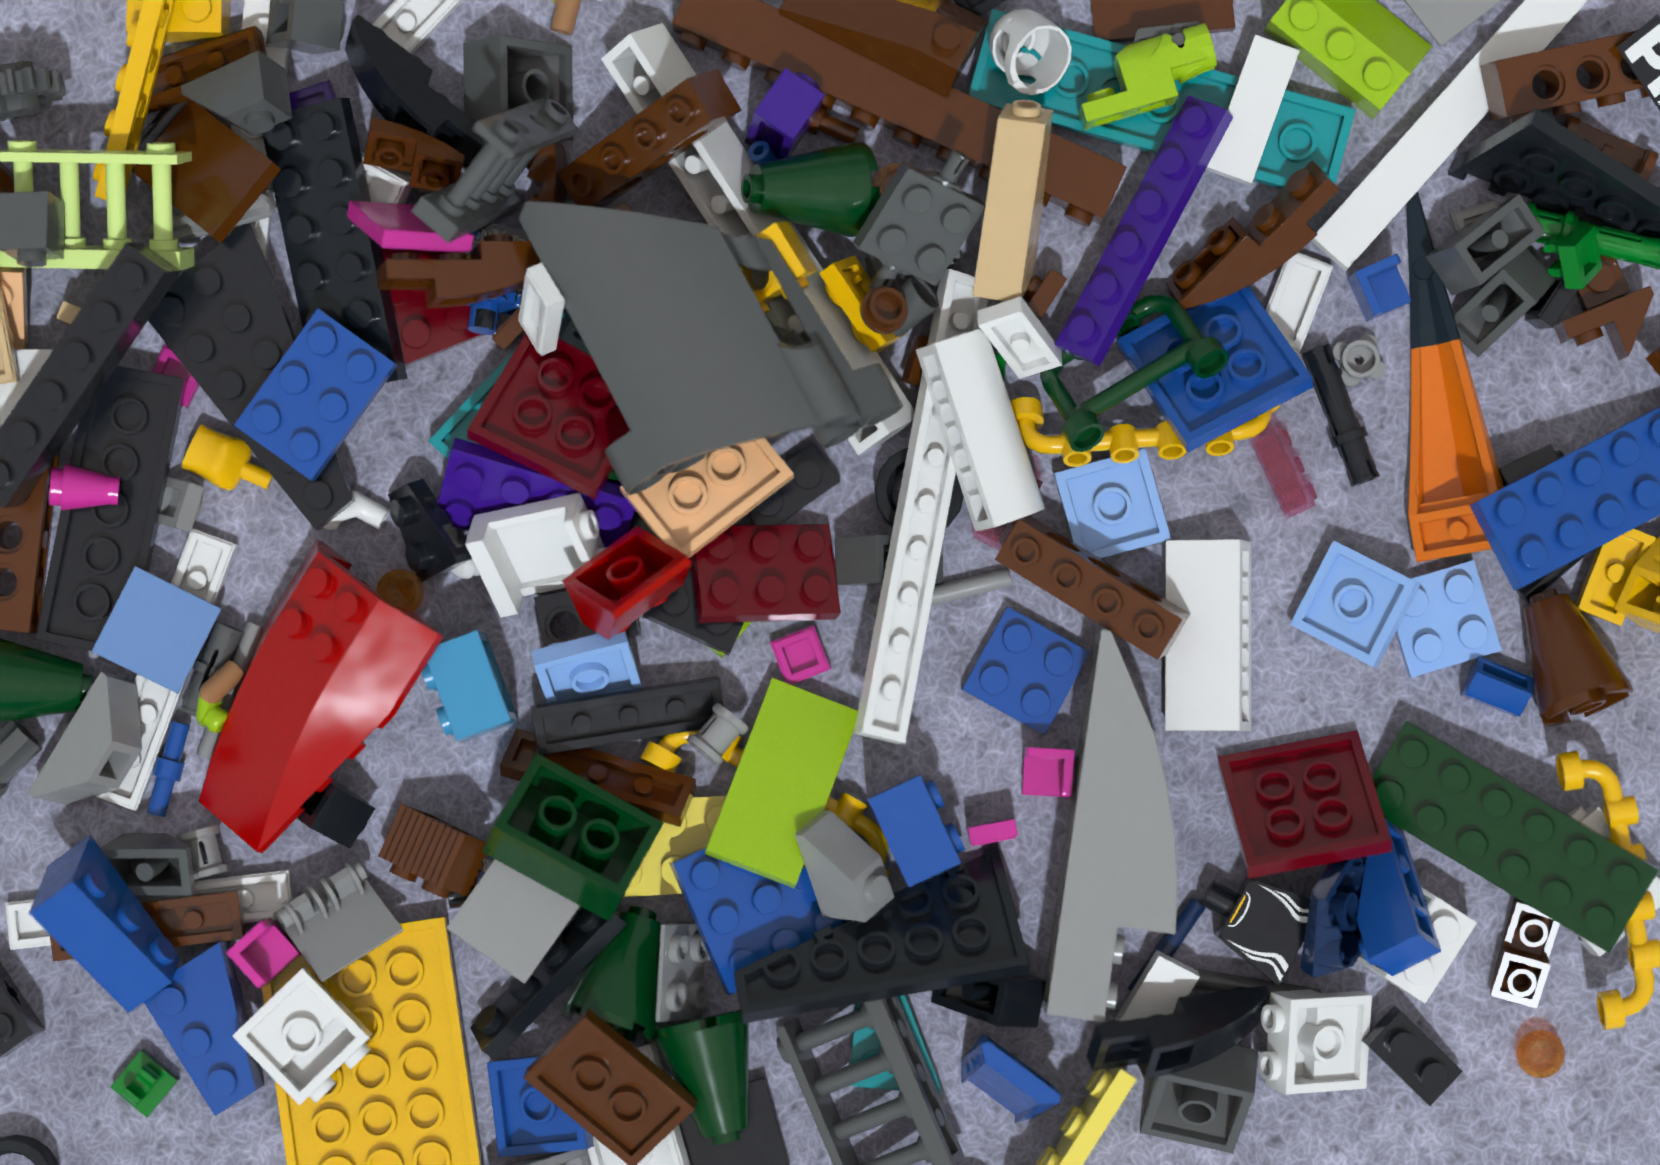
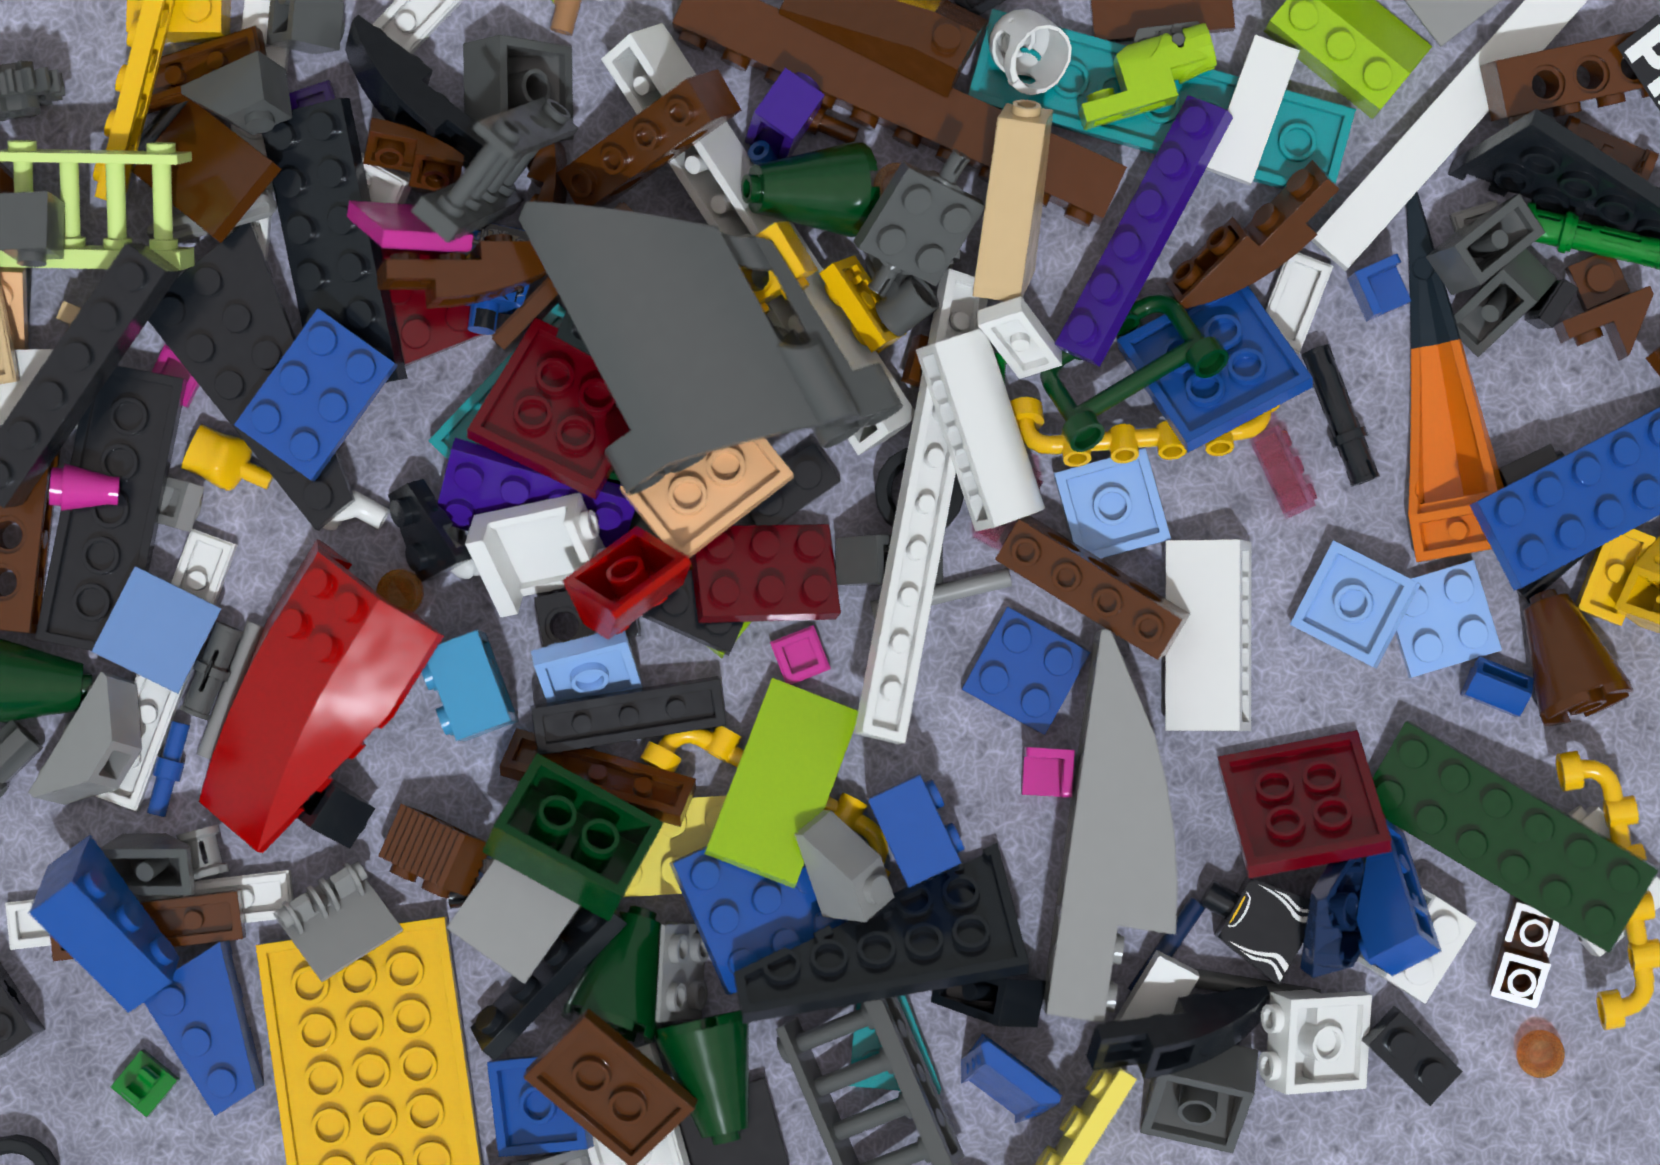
(211, 696): arm -> none
(264, 952): dark pink panel -> none
(304, 1037): white plate -> none
(541, 309): white tile -> none
(717, 734): light grey bush -> none
(883, 310): reddish brown plate -> none
(992, 832): dark pink tile -> none
(1043, 291): reddish brown plate -> none
(1371, 364): light grey plate -> none
(1578, 256): green tile -> none

